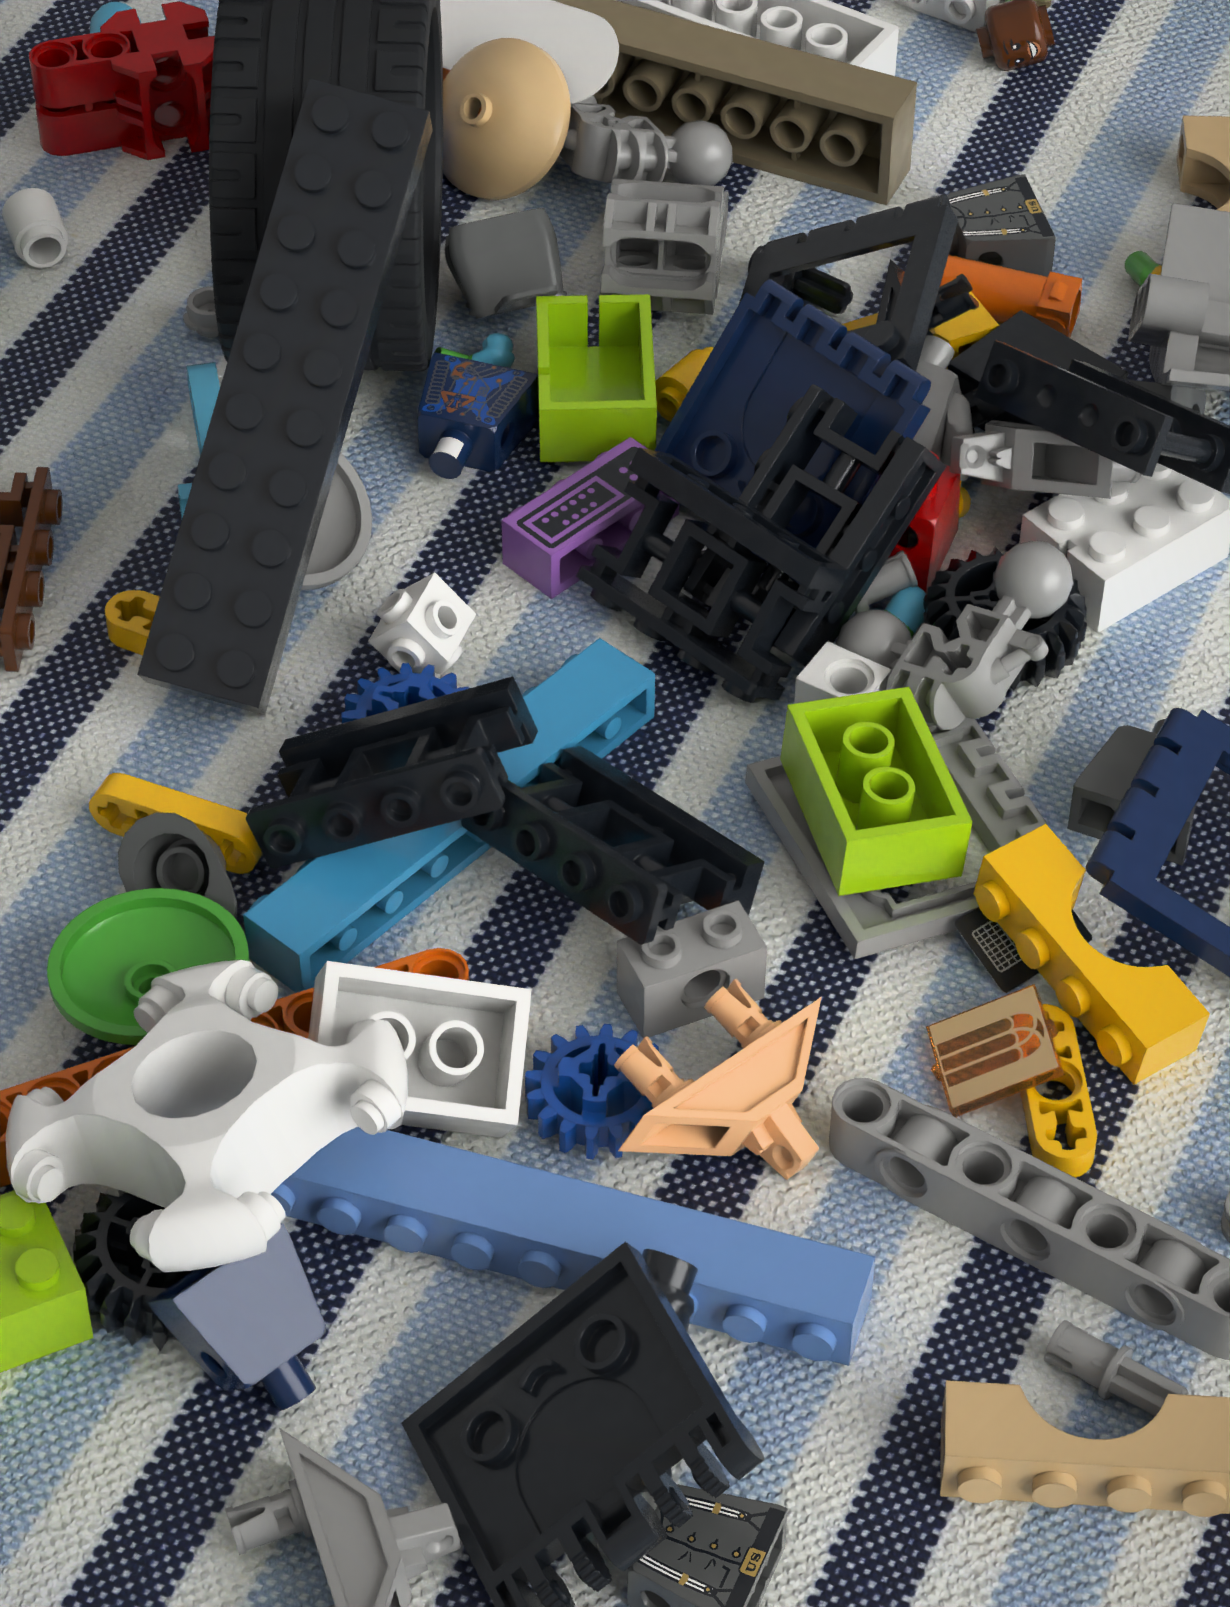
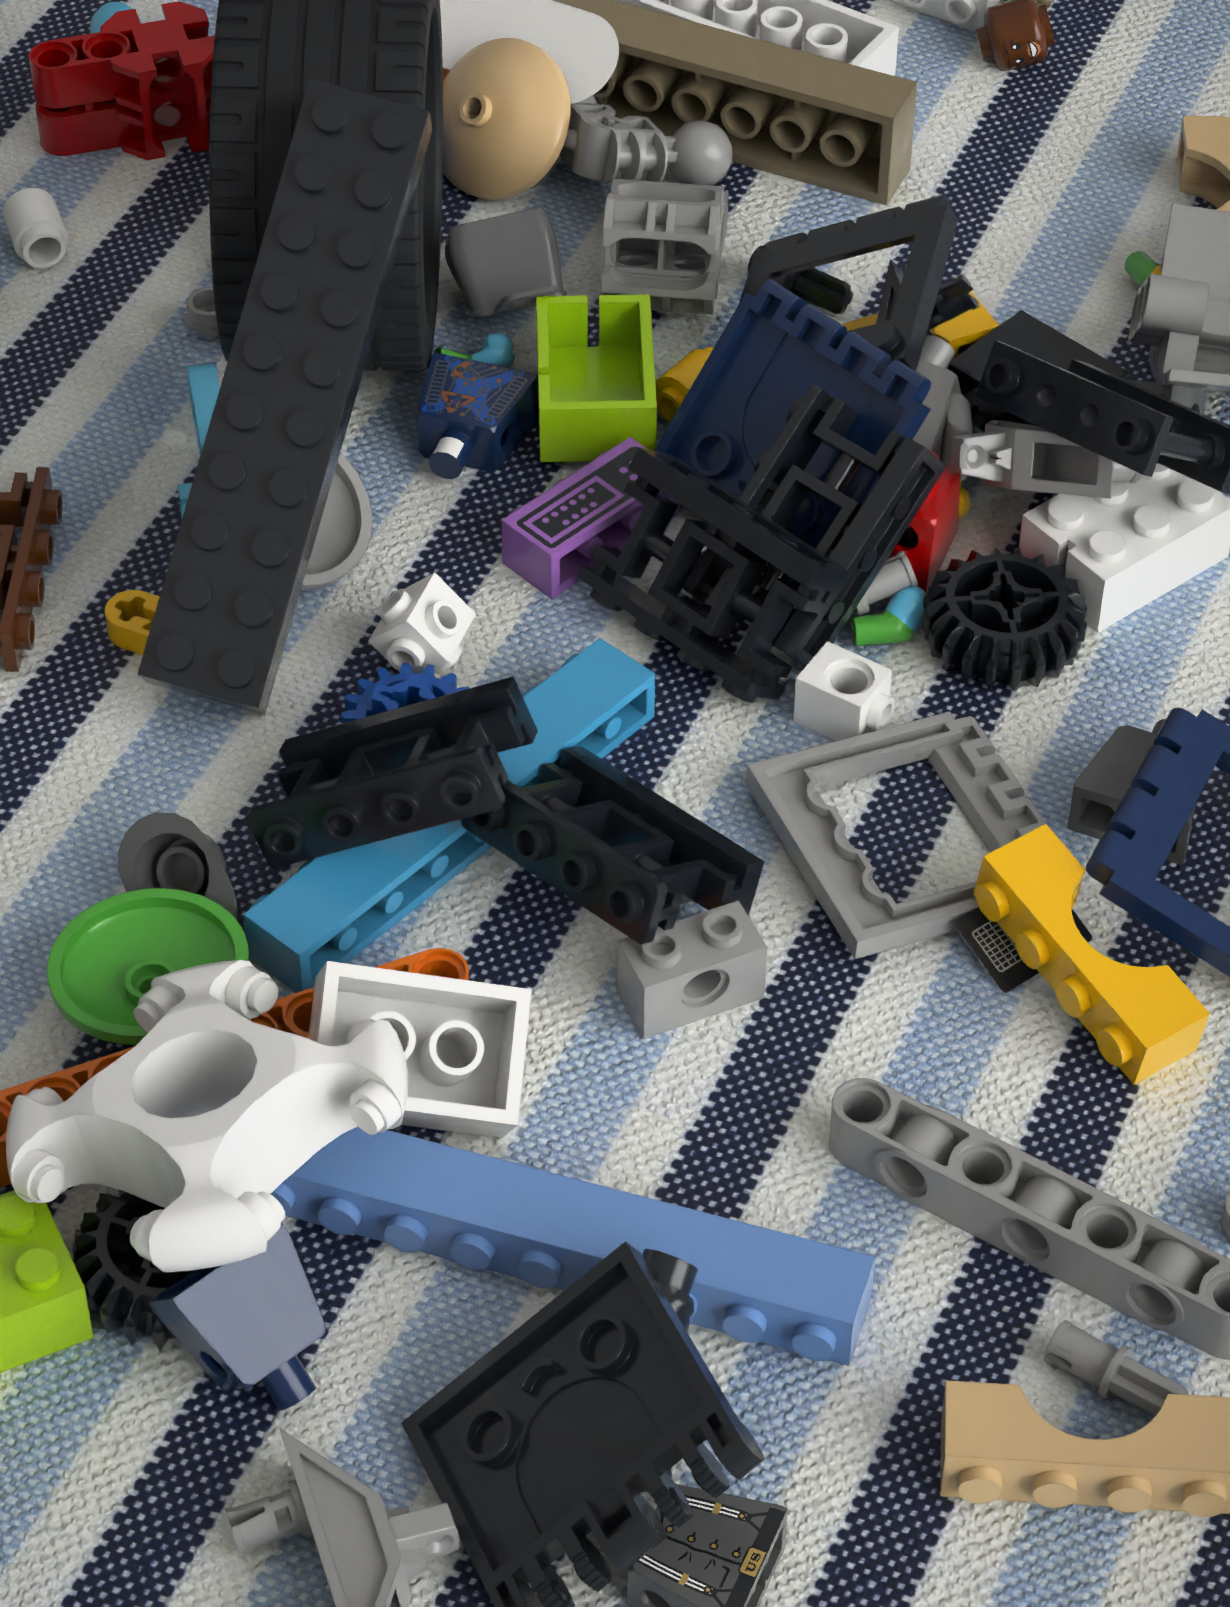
(126, 799): yellow beam -> none
(566, 1086): blue gear -> none
(738, 1101): light nougat connector -> none
(875, 791): lime brick -> none
(976, 669): light grey piece -> none
(994, 1050): piece -> none
(1003, 226): dark grey torso -> none
(1007, 291): orange piece -> none
(1045, 1114): yellow beam -> none

